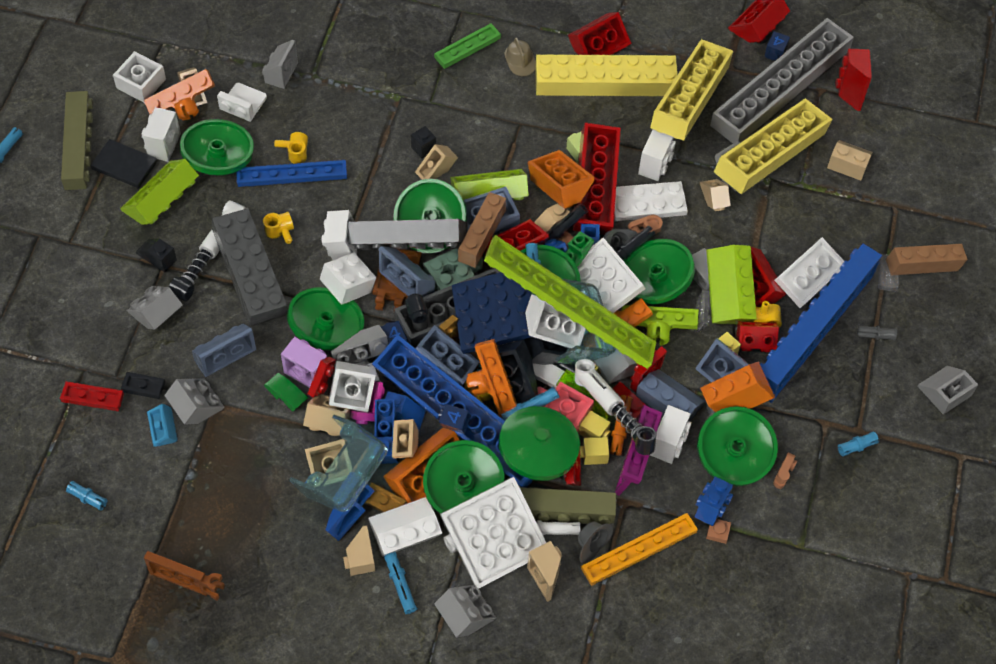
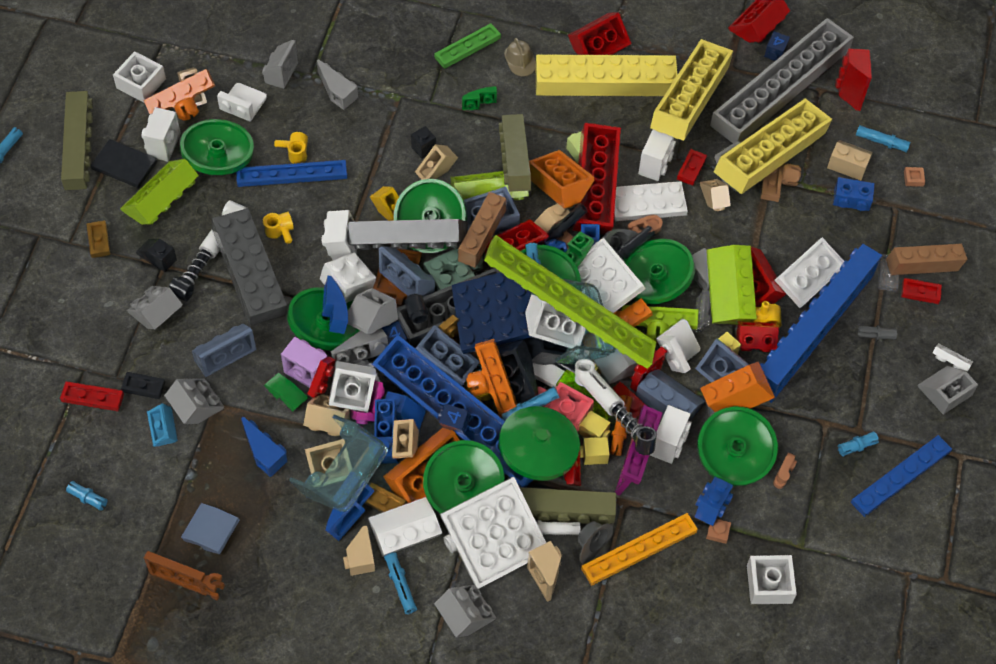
(98, 239): none -> pearl gold plate
(210, 528): none -> sand blue slope
(266, 453): none -> blue slope
(334, 306): none -> blue slope
(339, 89): none -> light grey slope
(372, 311): none -> light grey slope
(385, 201): none -> yellow slope
(473, 99): none -> green slope
(514, 153): none -> olive brick
(680, 346): none -> white bracket
(692, 167): none -> red plate
(771, 579): none -> white brick
(786, 174): none -> medium nougat plate
(853, 194): none -> blue brick
(879, 137): none -> dark azure pin
(901, 475): none -> blue plate
(914, 176): none -> nougat plate
(921, 291): none -> red plate
(944, 354): none -> white plate

